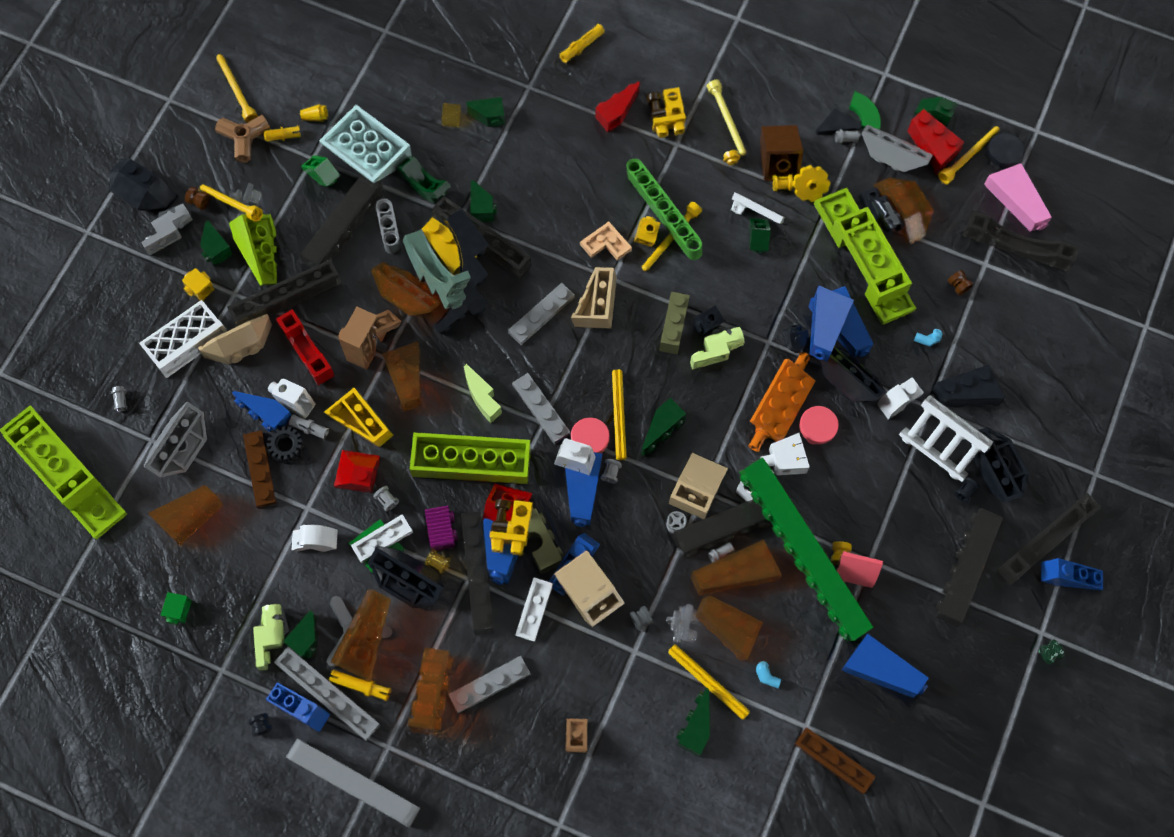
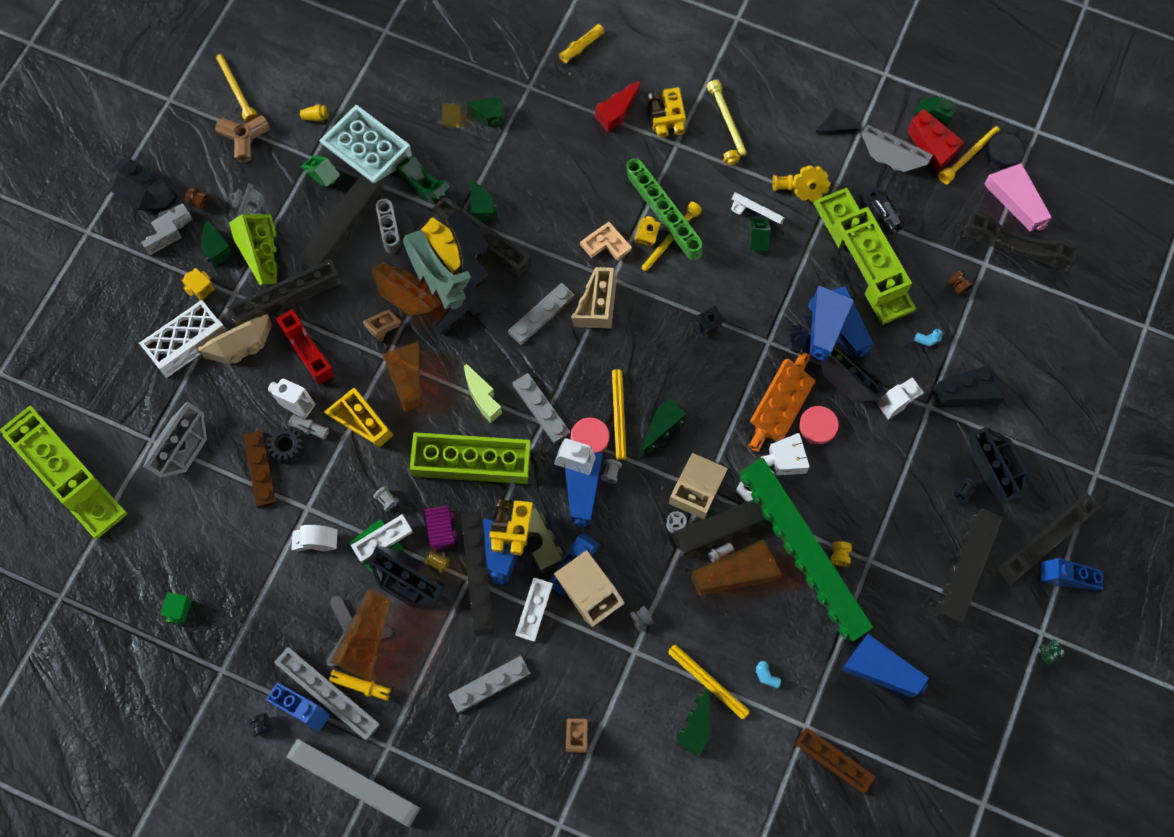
(119, 398): light grey pin -> none
(186, 514): clear orange wedge -> none
(253, 212): yellow piece -> none
(265, 409): blue slope -> none
(270, 634): yellowish green plate -> none
(283, 133): yellow axle -> none
(304, 637): dark green slope -> none
(357, 471): red slope -> none
(358, 338): medium nougat wedge -> none
(430, 691): clear orange wedge -> none
(505, 493): red slope -> none
(674, 323): olive arch -> none
(680, 624): clear hips -> none
(718, 346): yellowish green plate -> none
(730, 625): clear orange wedge -> none
(780, 151): reddish brown slope -> none
(846, 136): light grey pin -> none
(859, 569): coral slope -> none
(865, 110): green tile -> none
(910, 205): clear orange wedge -> none
(962, 429): white fence -> none

